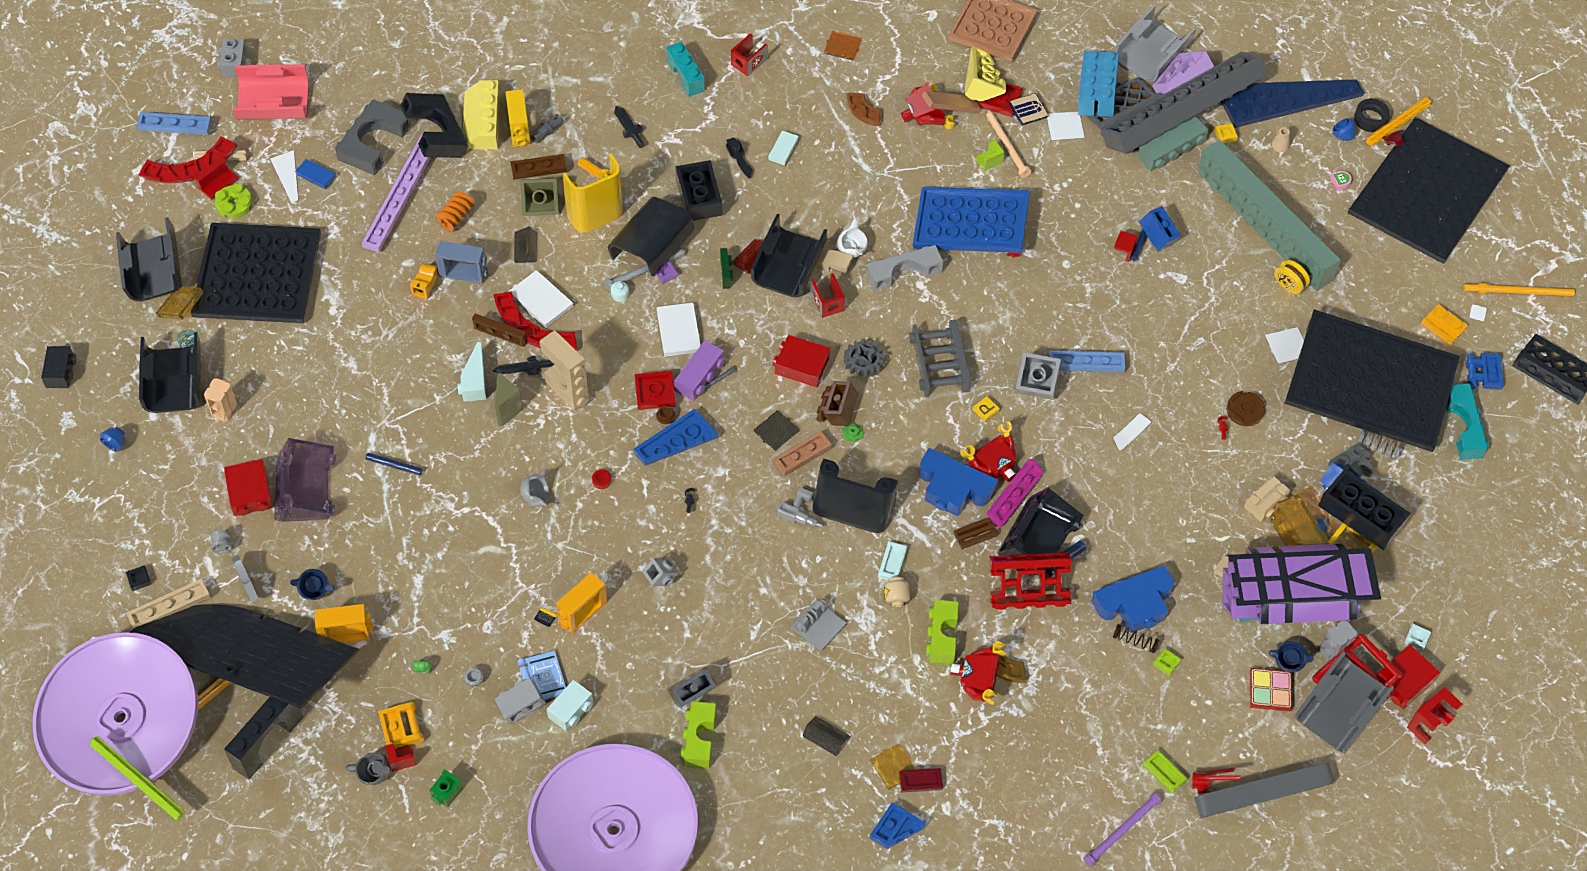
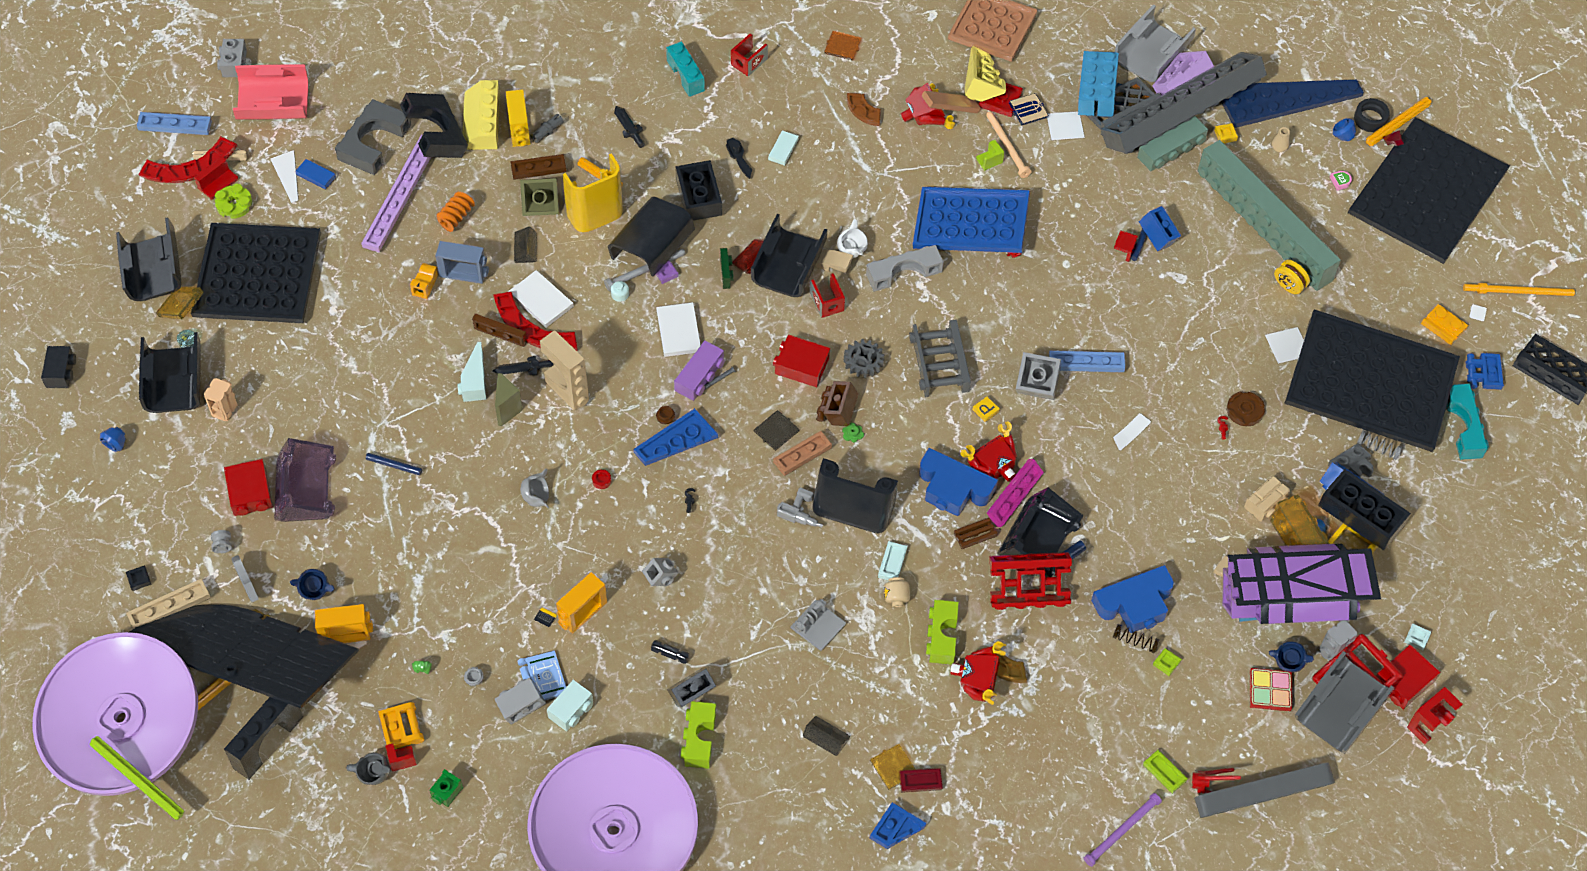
(654, 390): red plate -> none
(670, 651): none -> black axle

